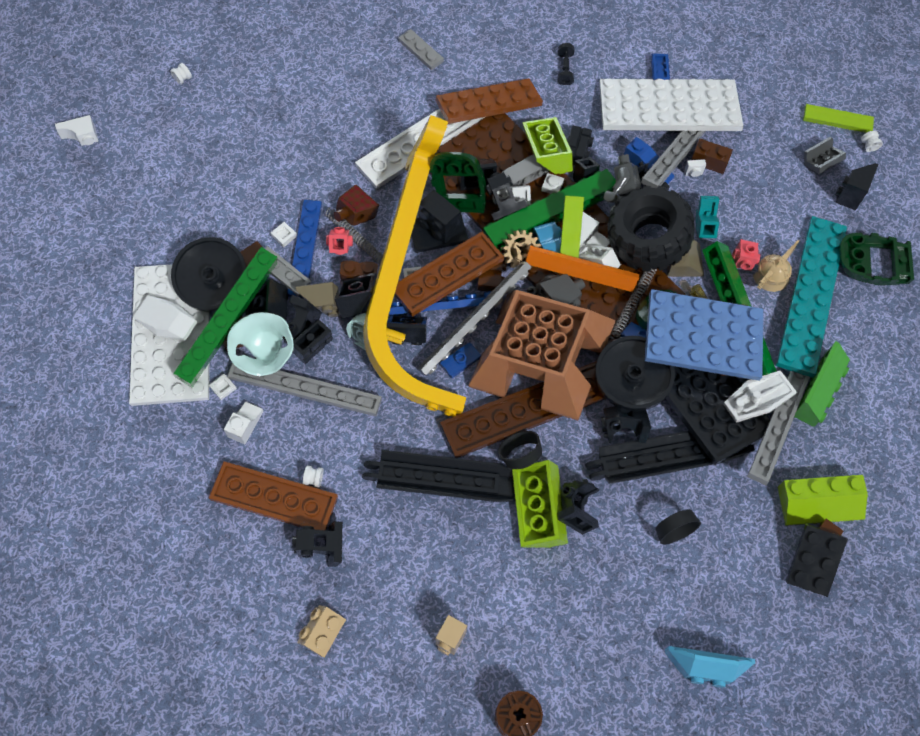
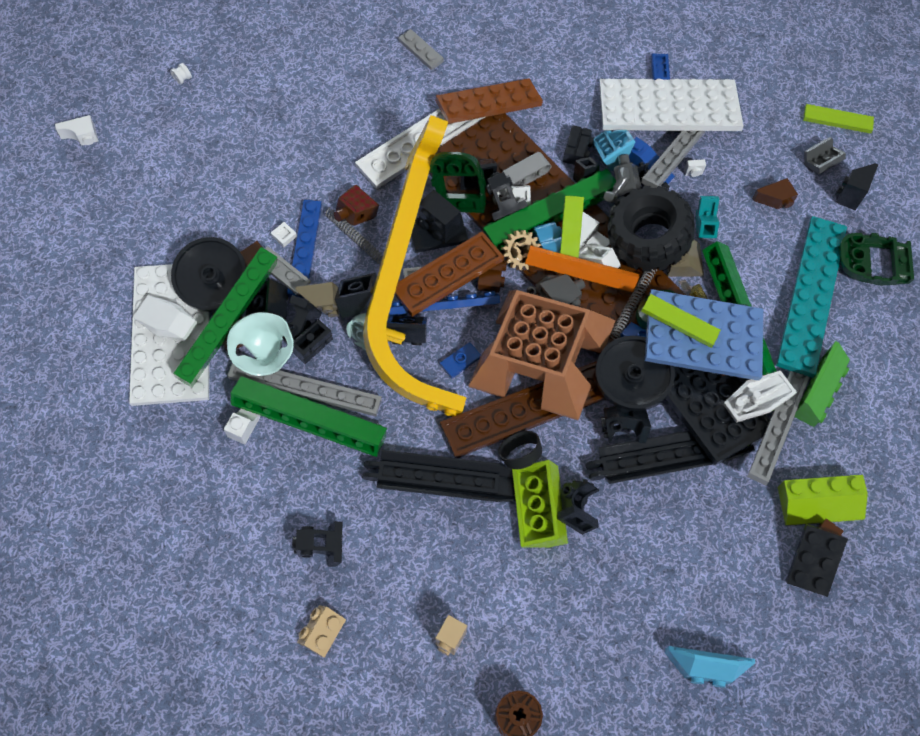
(222, 386): white tile -> none
(273, 497): dark orange plate -> none
(308, 416): none -> green brick
(313, 476): white wheel -> none
(336, 246): coral brick -> none
(353, 269): reddish brown brick -> none
(479, 313): light grey plate -> none
(549, 144): lime slope -> none
(552, 183): white plate -> none
(565, 77): black wheel -> none
(612, 145): none -> medium azure wedge
(677, 526): black tyre -> none
(681, 320): none -> lime tile
(714, 155): reddish brown brick -> none
(746, 255): coral brick -> none
(774, 271): tan helmet -> none
(776, 195): none -> reddish brown slope
(871, 141): white wheel -> none

